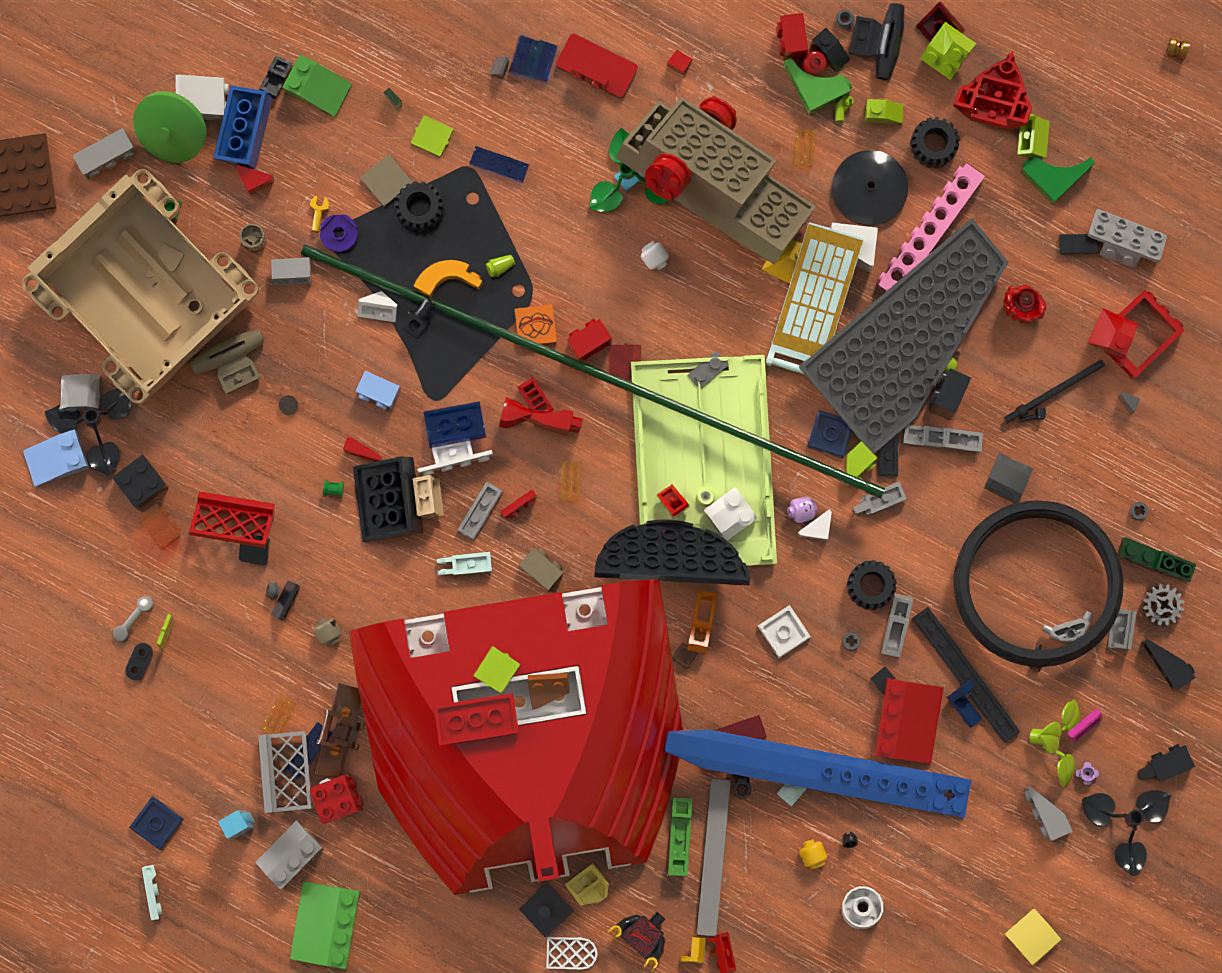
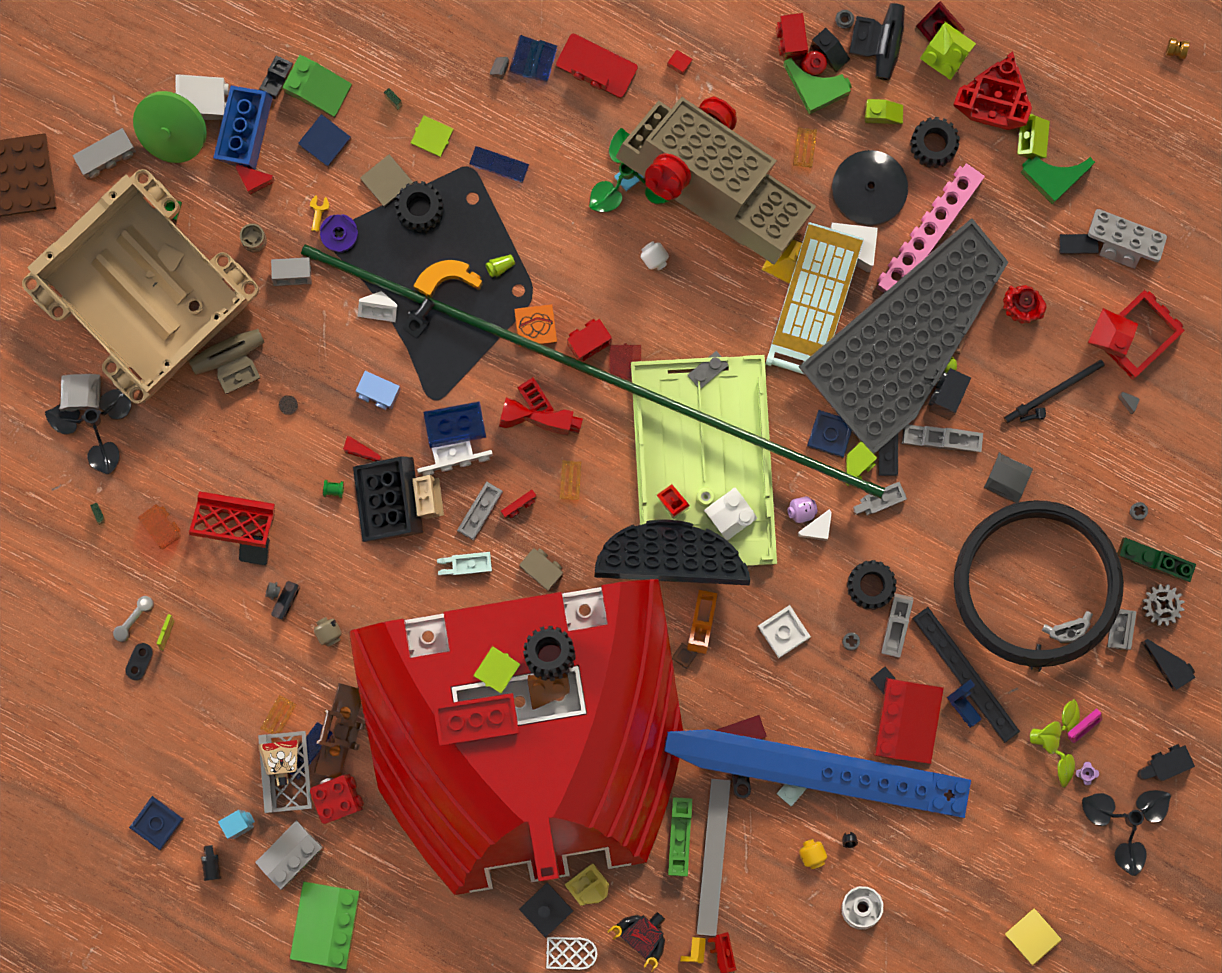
(56, 458): light blue slope -> none
(97, 513): none -> clear green tile
(140, 482): black brick -> none
(151, 891): light aqua hinge -> none
(210, 864): none -> black hinge
(279, 759): none -> torso
(324, 140): none -> dark blue tile
(558, 666): none -> black tyre
(841, 106): lime arm -> none
(1051, 818): light grey slope -> none

